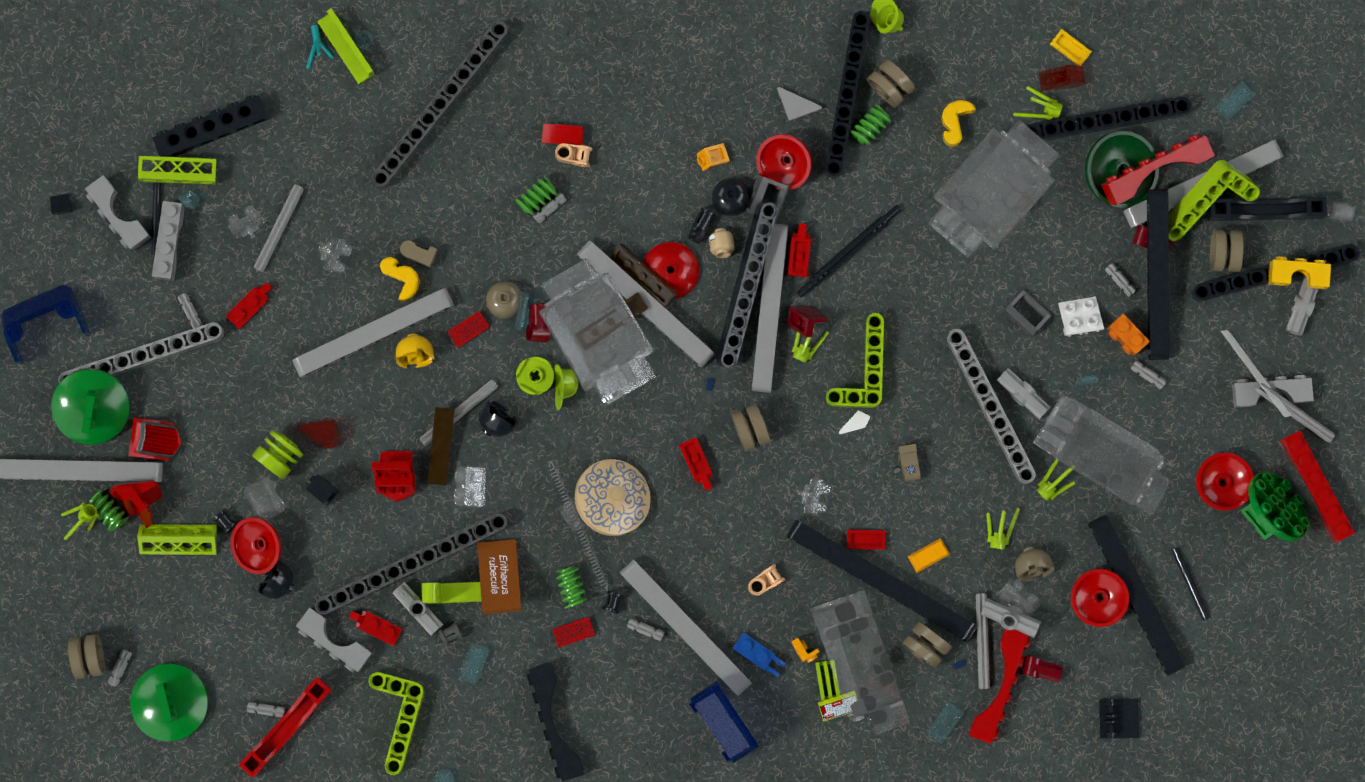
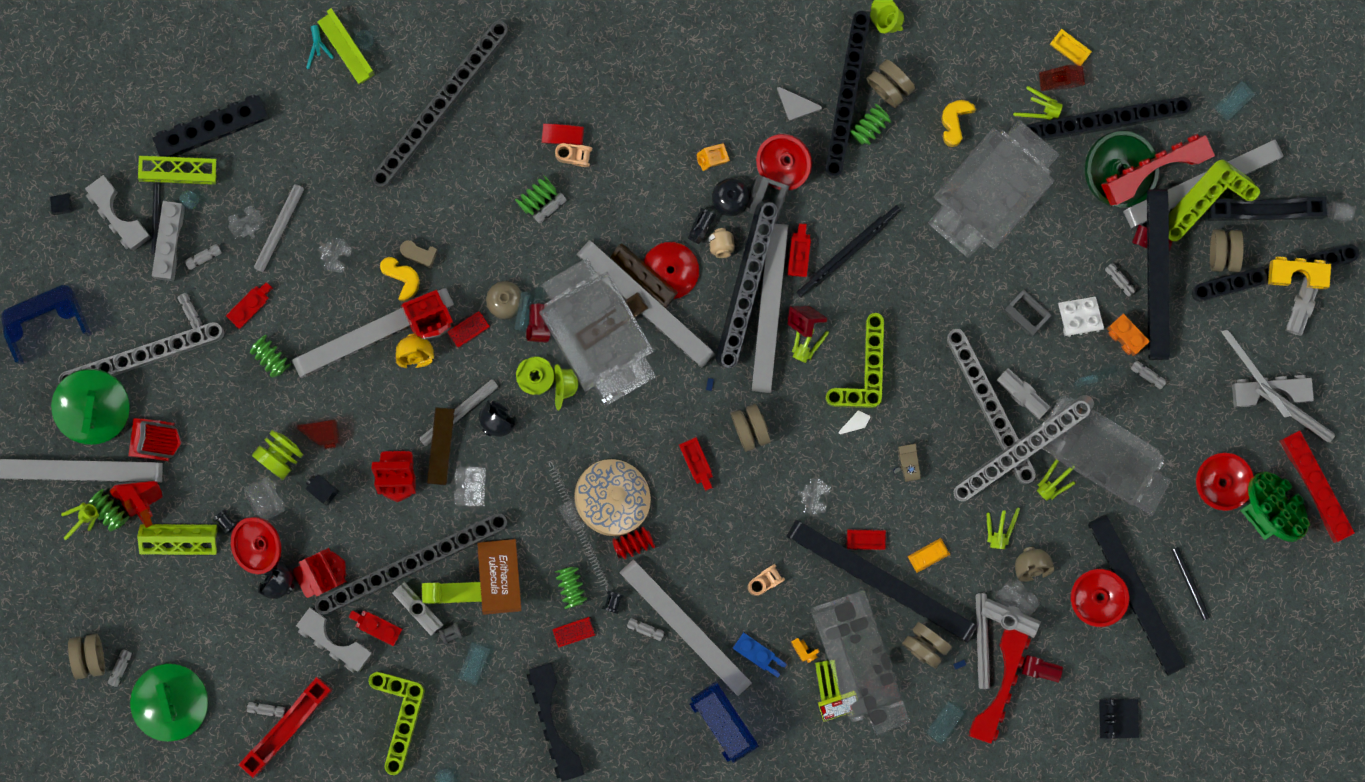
(203, 256): none -> light grey axle
(268, 357): none -> bright green piece
(320, 573): none -> red piece
(427, 315): none -> red piece
(633, 543): none -> red piece
(1029, 443): none -> light grey beam

